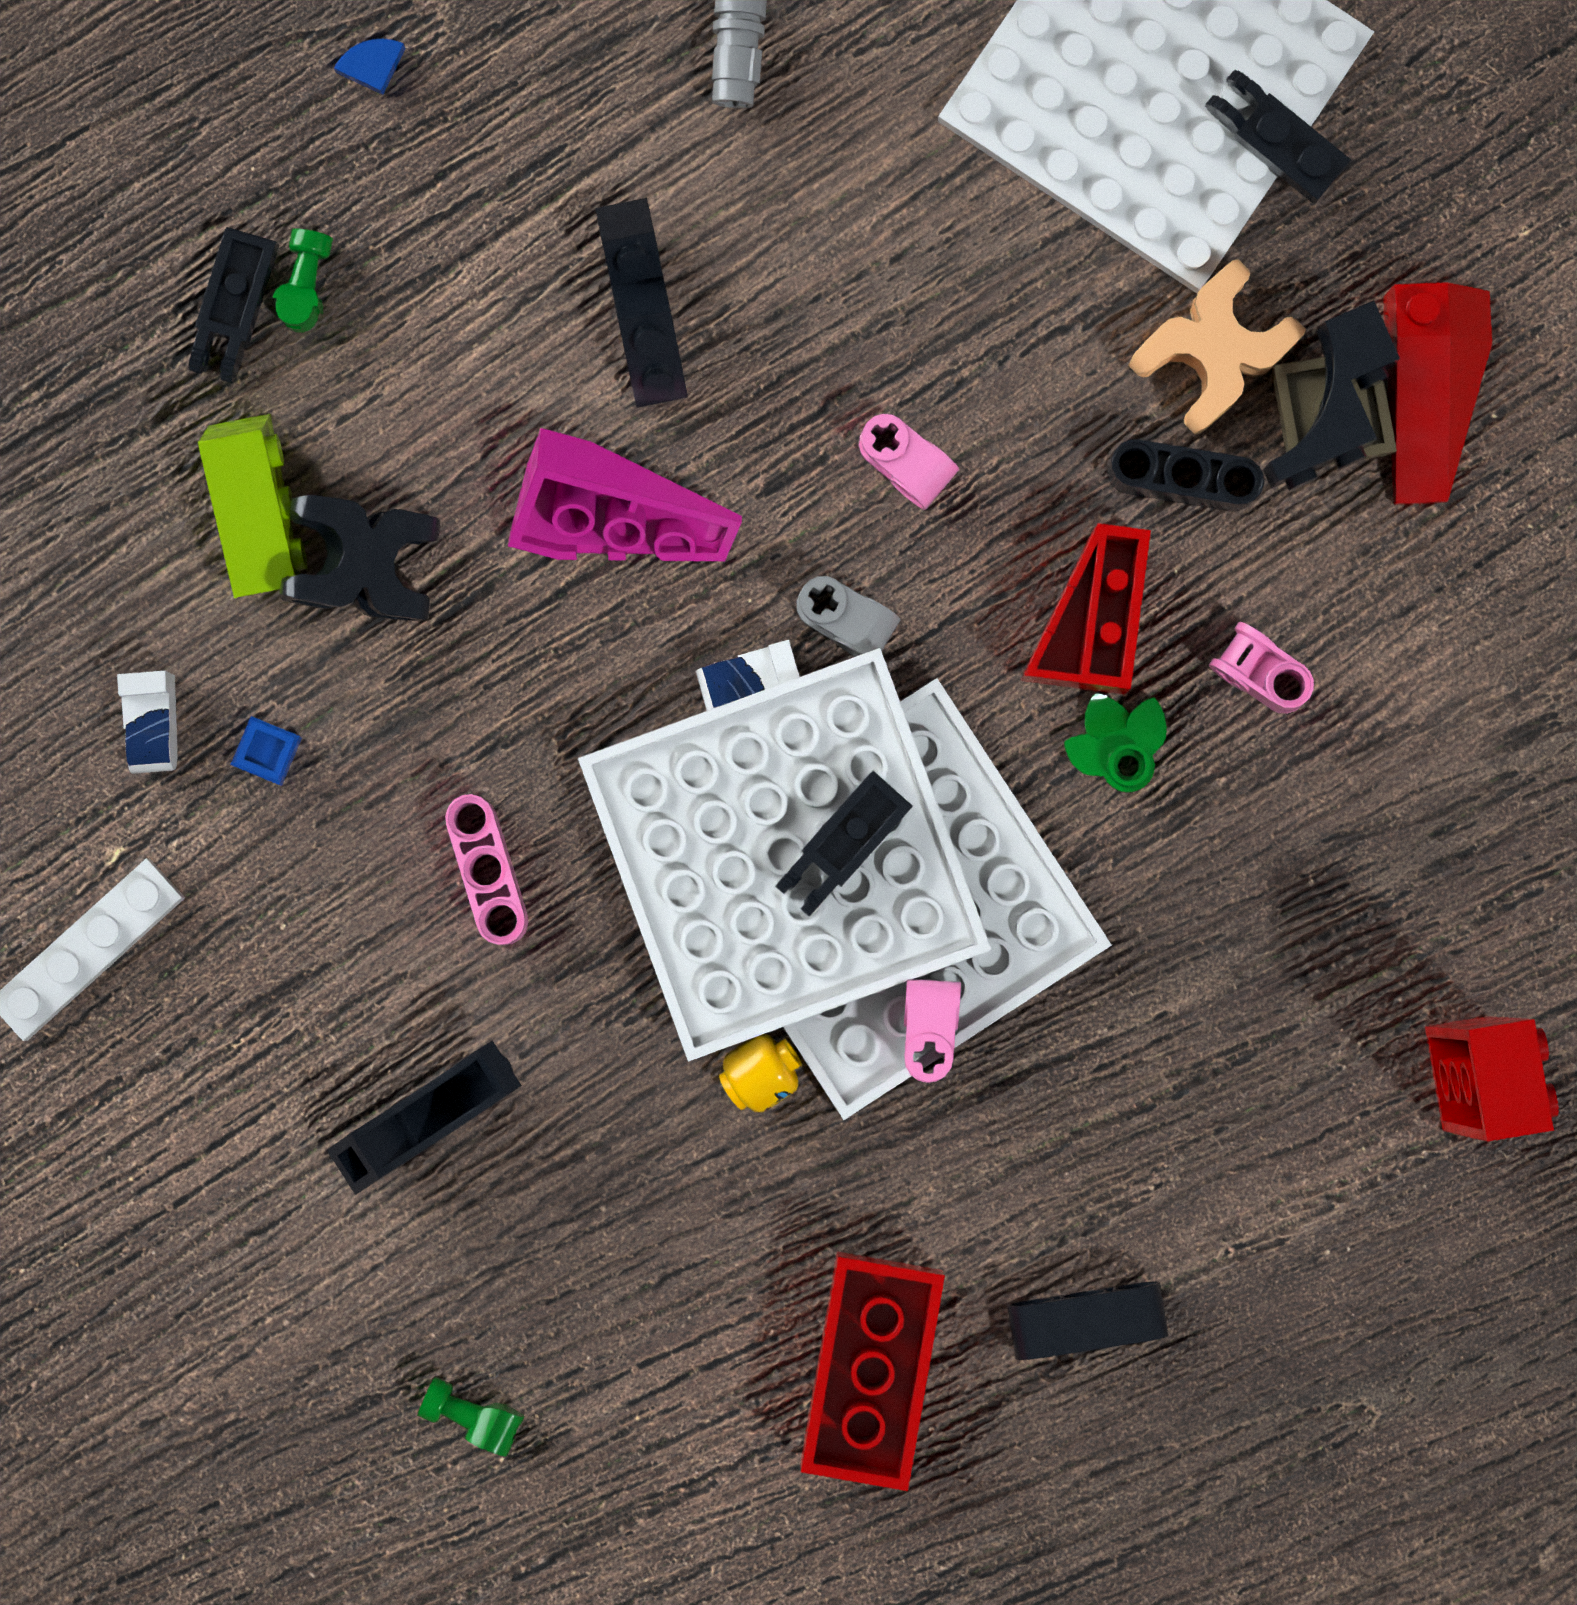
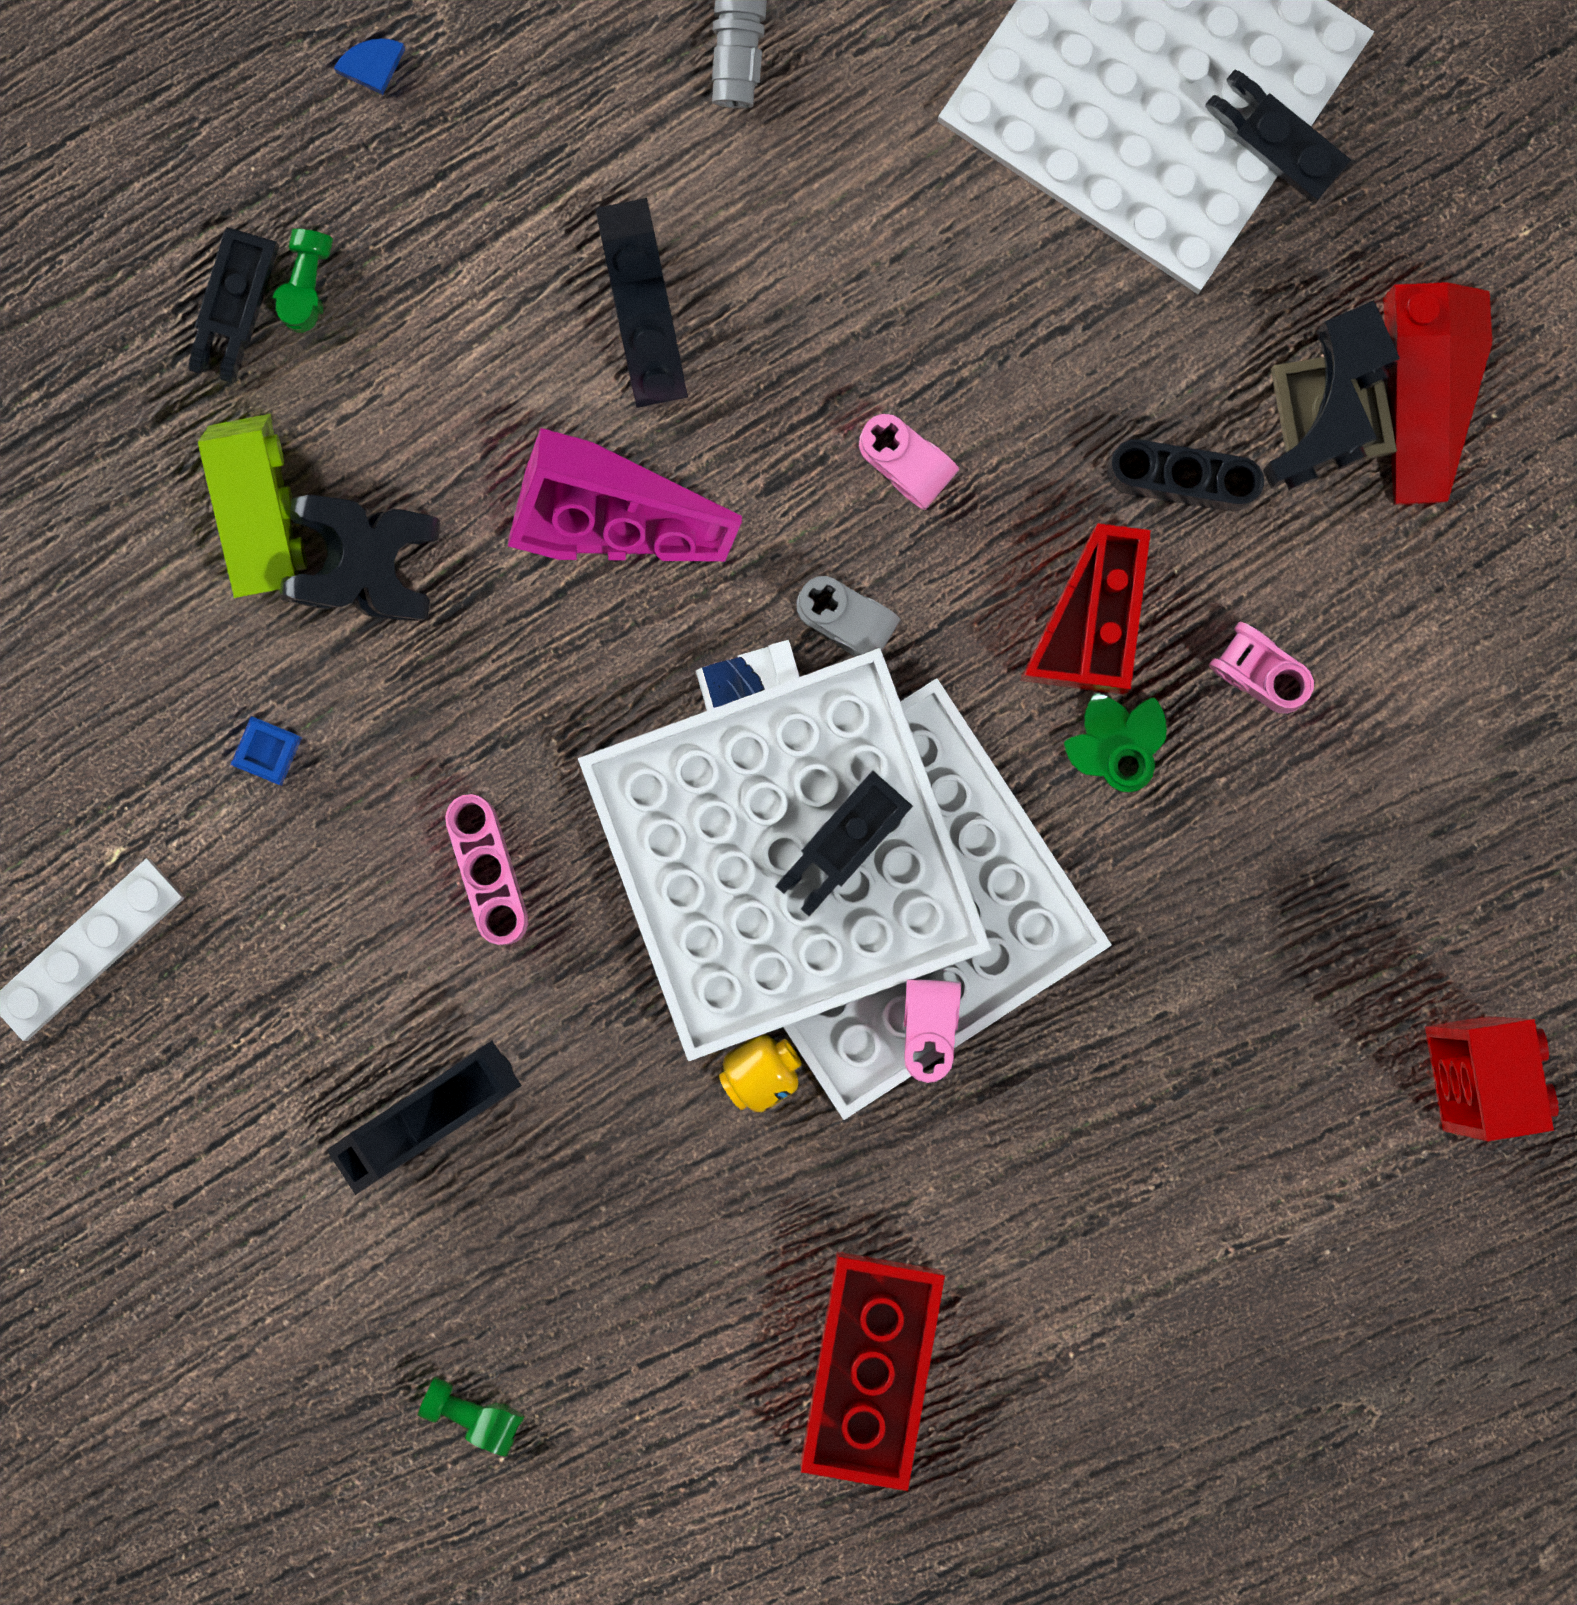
(149, 720): leg -> none
(1087, 1320): black beam -> none
(1216, 346): light nougat piece -> none

